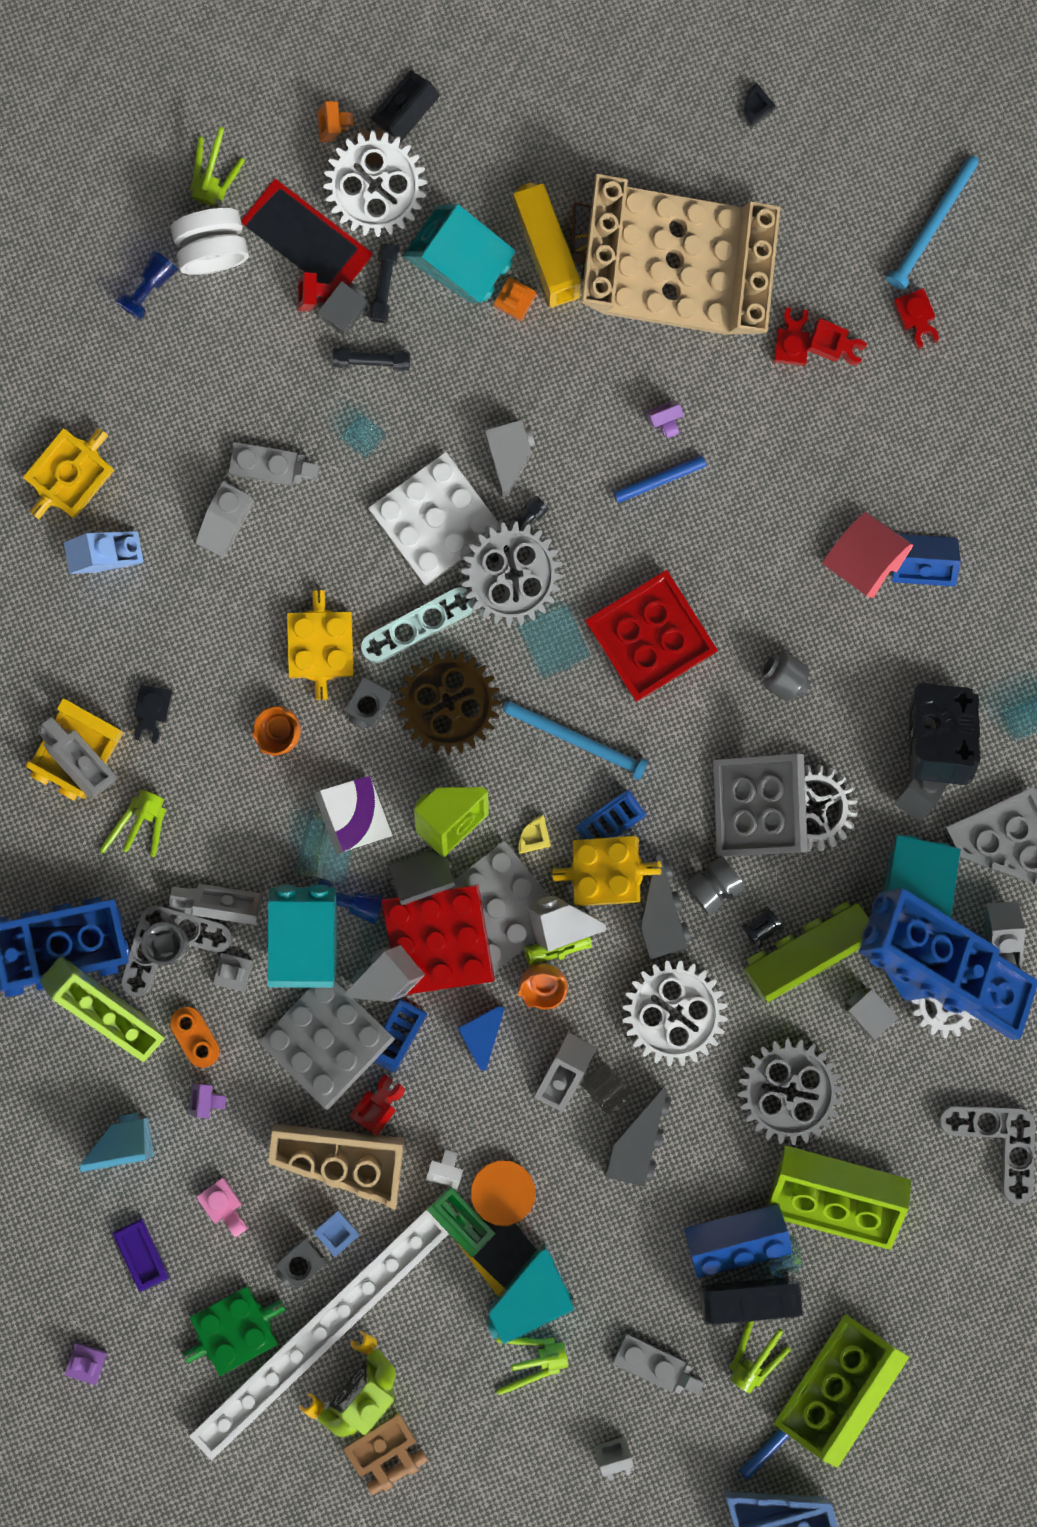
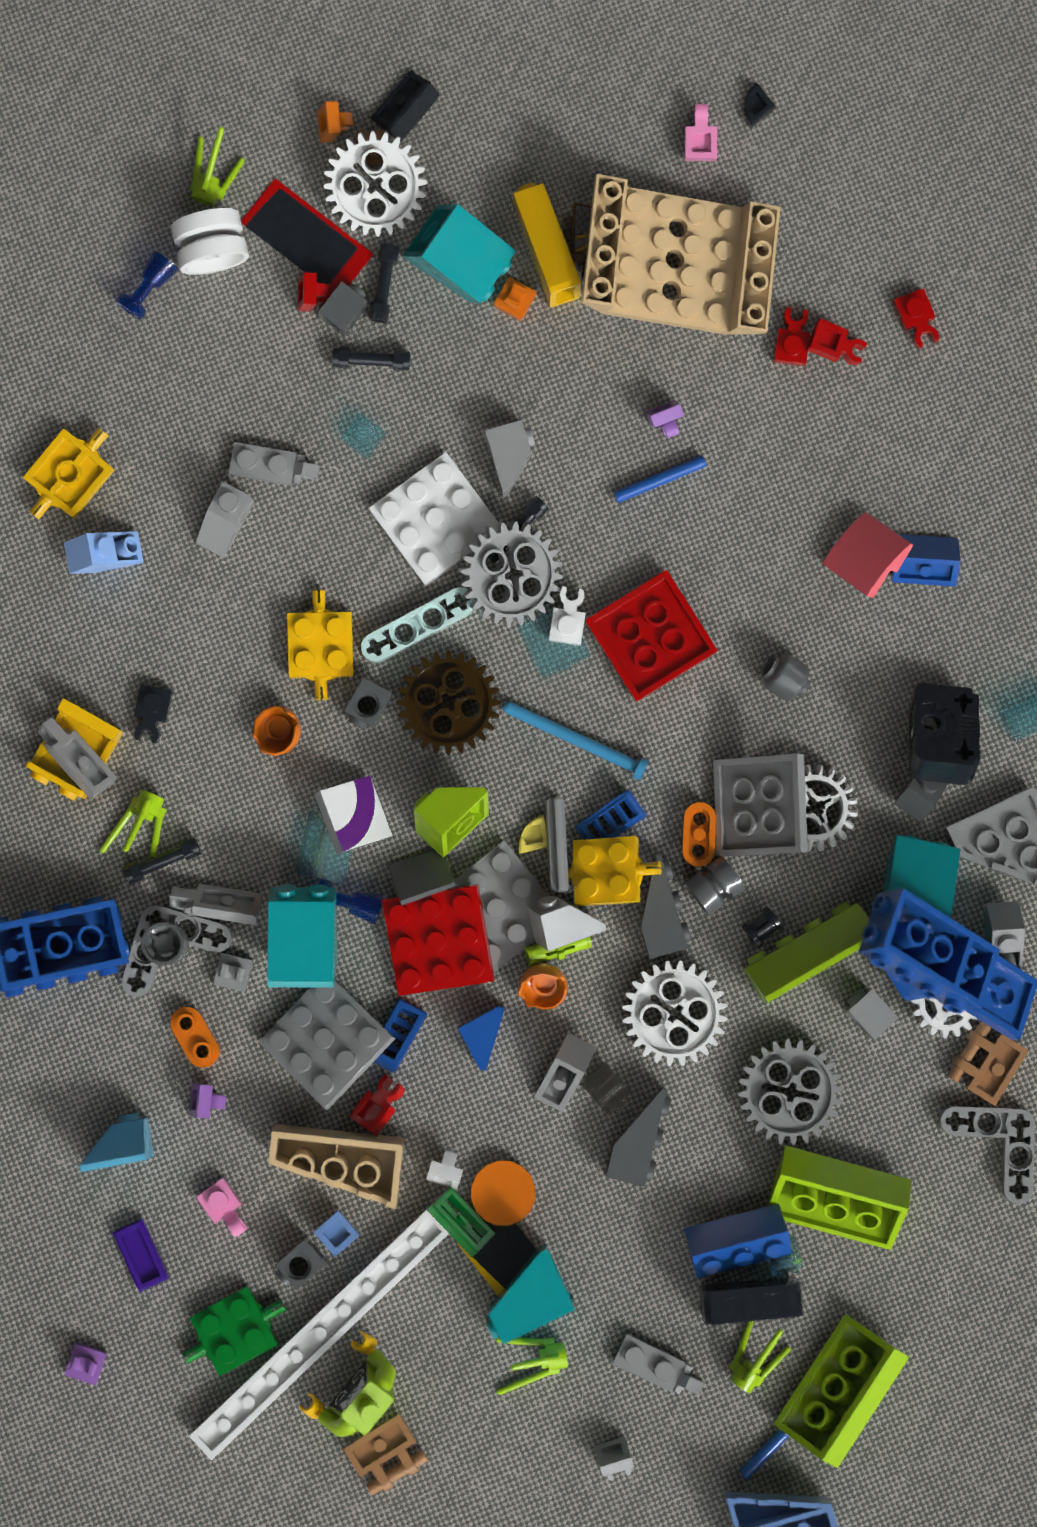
(101, 1009): lime brick -> none
(136, 871): none -> black bar
(387, 978): light grey slope -> none
(557, 845): none -> light grey axle
(568, 622): none -> white plate
(699, 834): none -> orange plate
(700, 138): none -> bright pink plate
(899, 277): dark azure bar -> none
(996, 1068): none -> medium nougat plate

